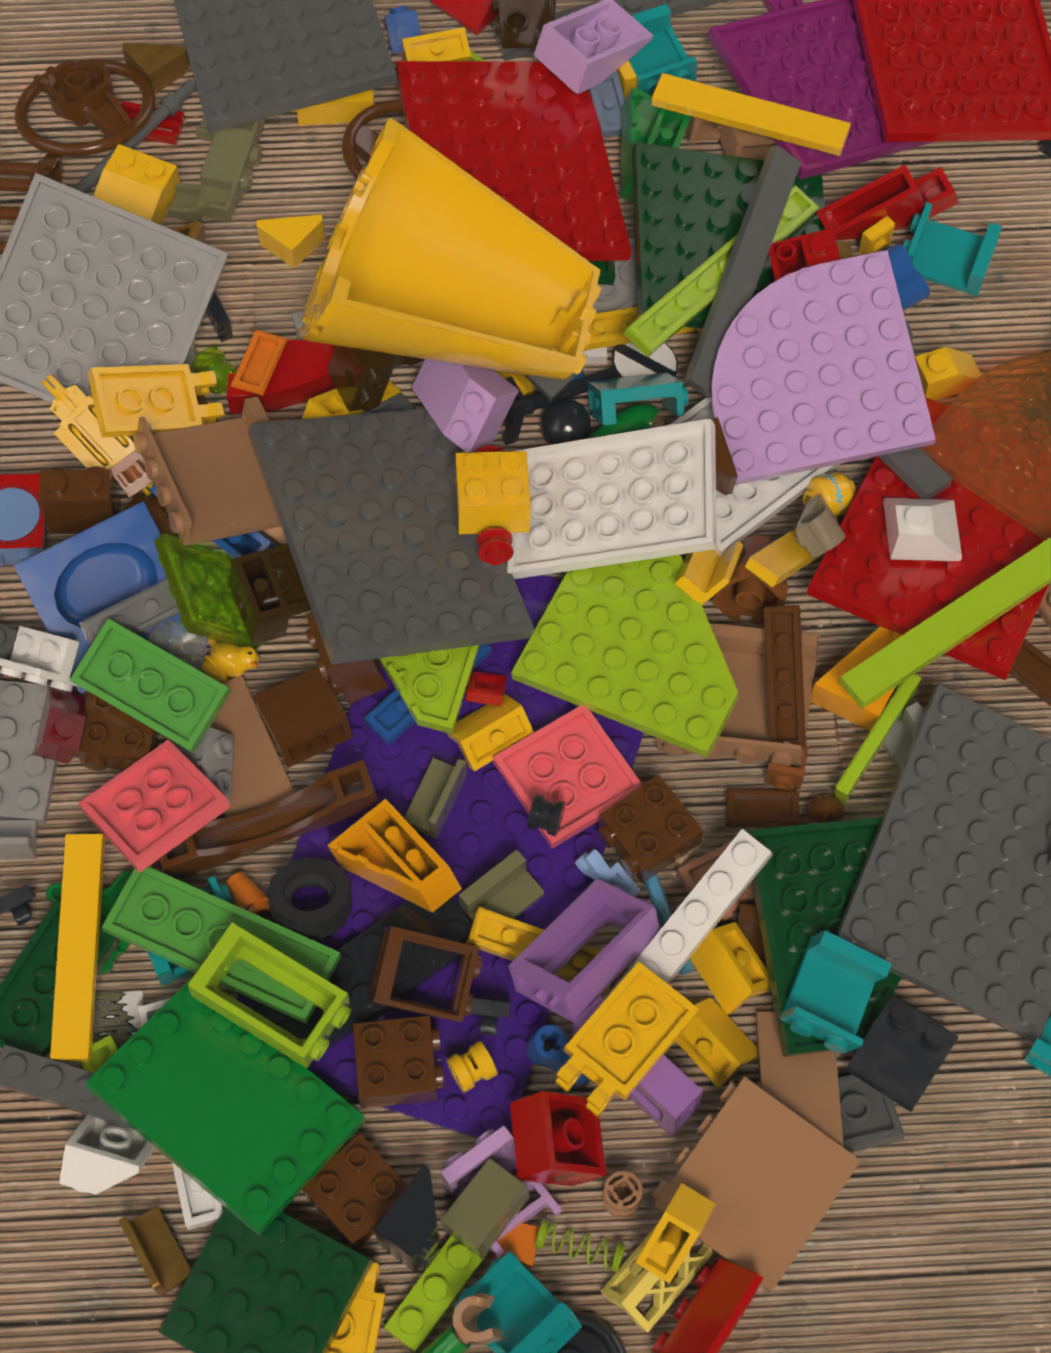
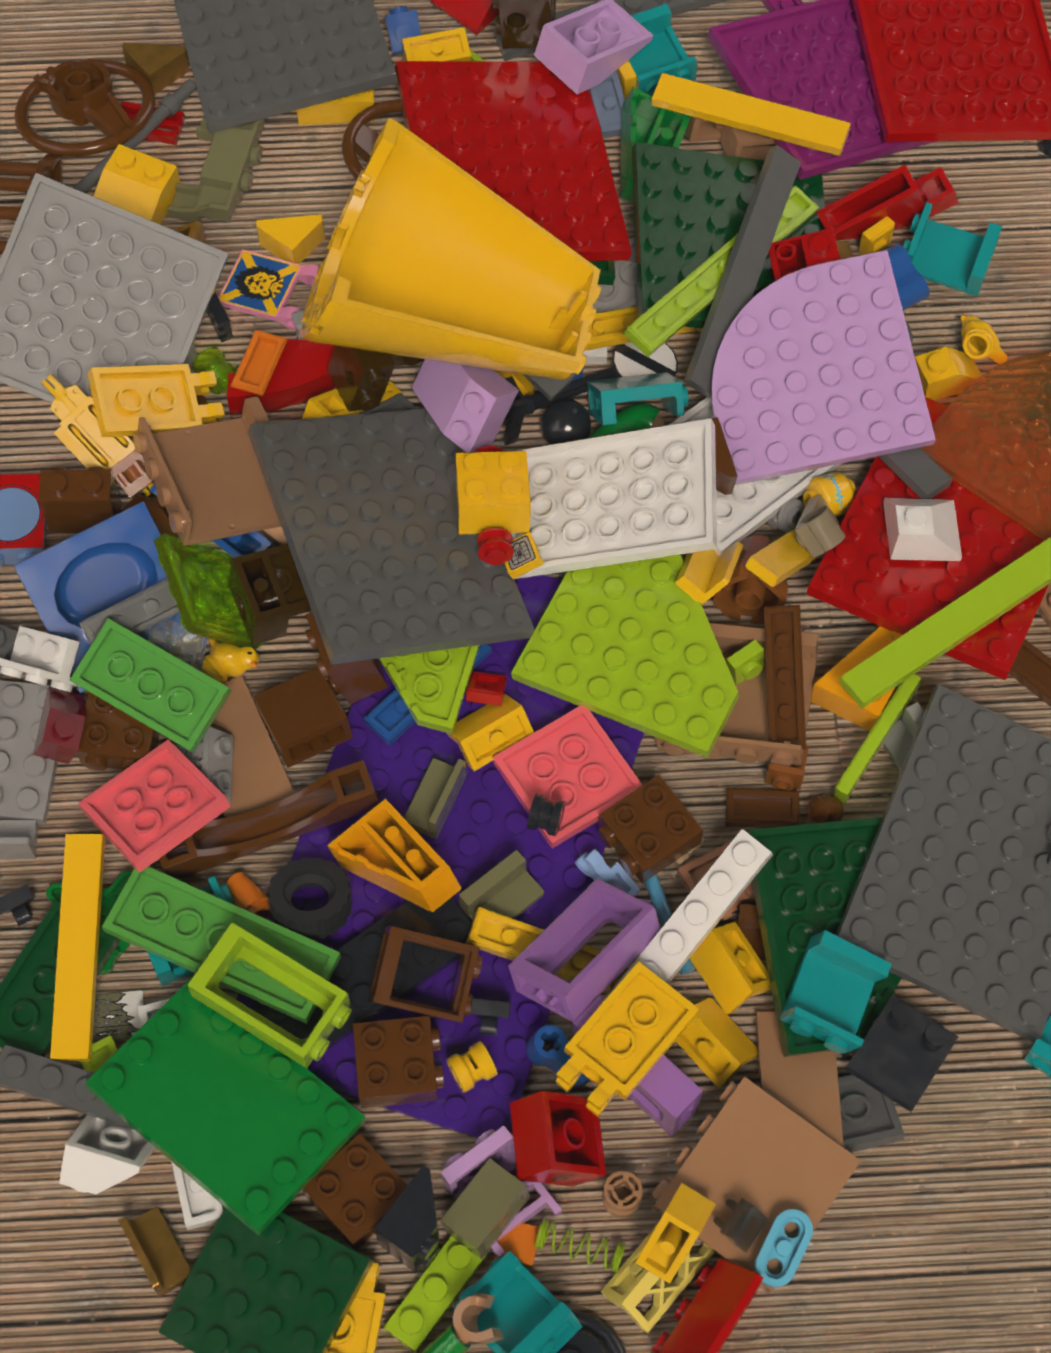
(263, 286): none -> flag
(525, 556): none -> tile
(742, 1224): none -> clear smoke tile
(746, 662): none -> lime plate
(784, 1249): none -> medium azure plate
(788, 516): none -> light grey plate
(980, 340): none -> yellow animal

